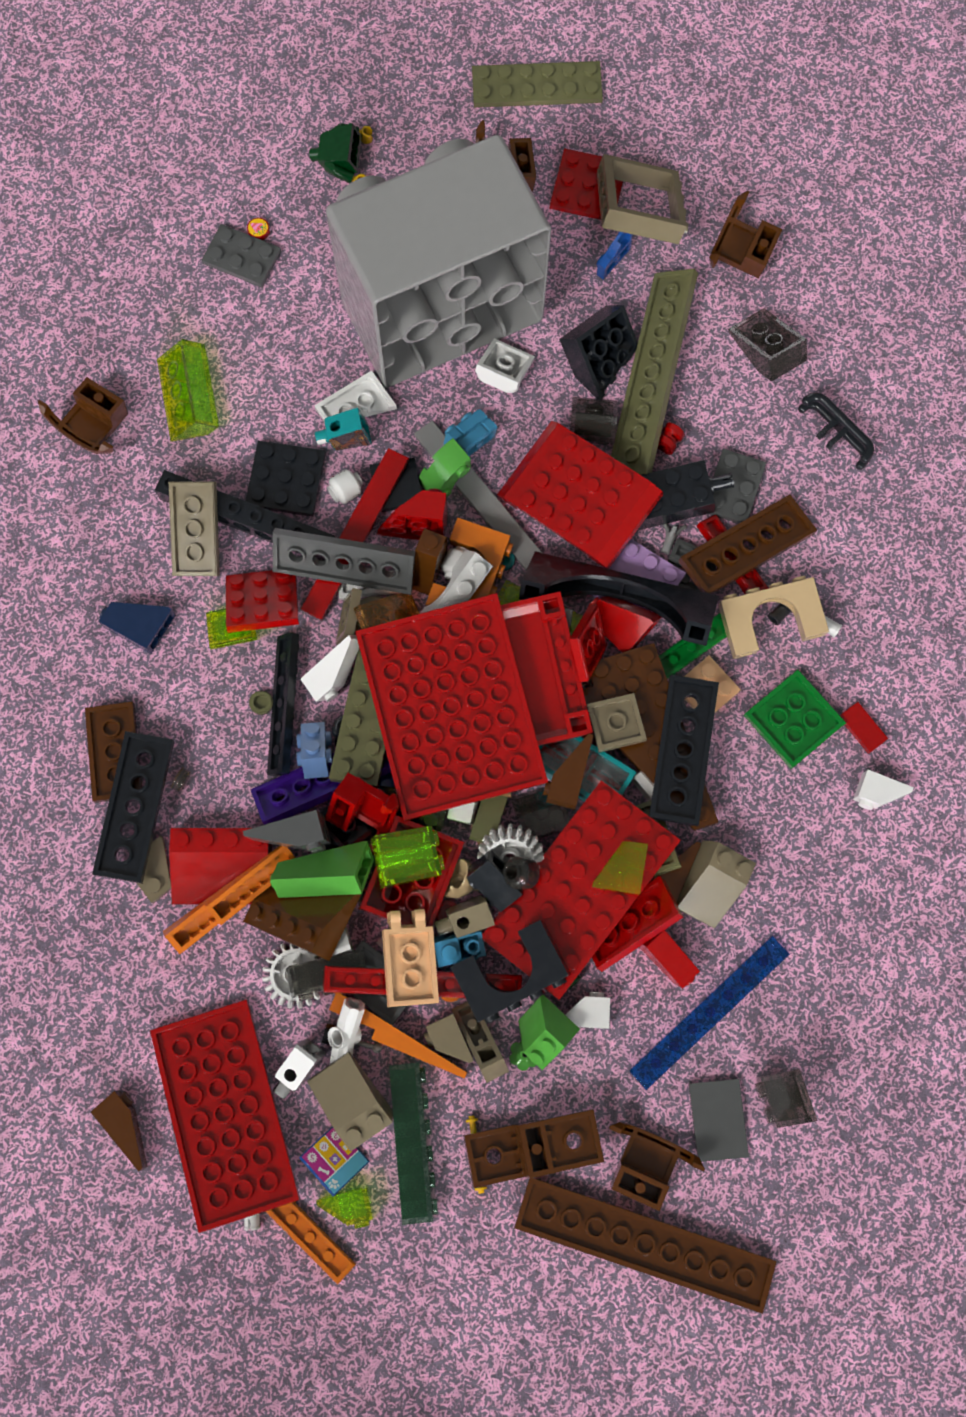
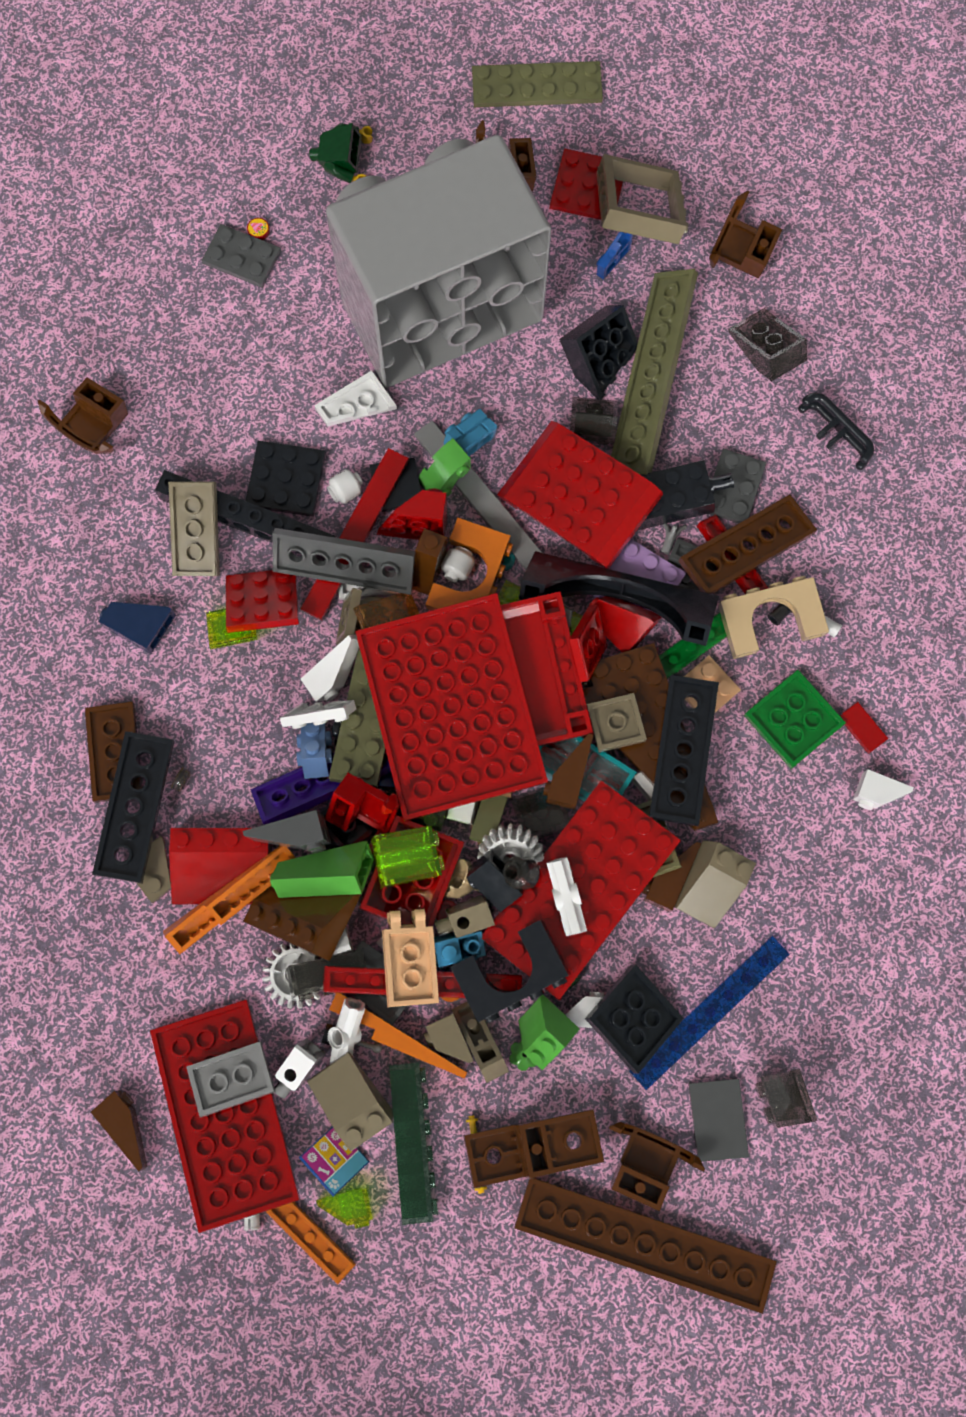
(187, 391): clear neon green slope -> none
(230, 1079): none -> light grey plate
(261, 702): olive tile -> none
(283, 704): black plate -> none
(318, 713): none -> white wing
(345, 430): teal torso -> none
(465, 579): white arch -> none
(503, 366): white slope -> none
(566, 896): none -> white piece
(624, 869): clear neon green slope -> none
(634, 1018): none -> black plate
(645, 919): red plate -> none
(670, 437): red wheel -> none
(670, 959): red slope -> none

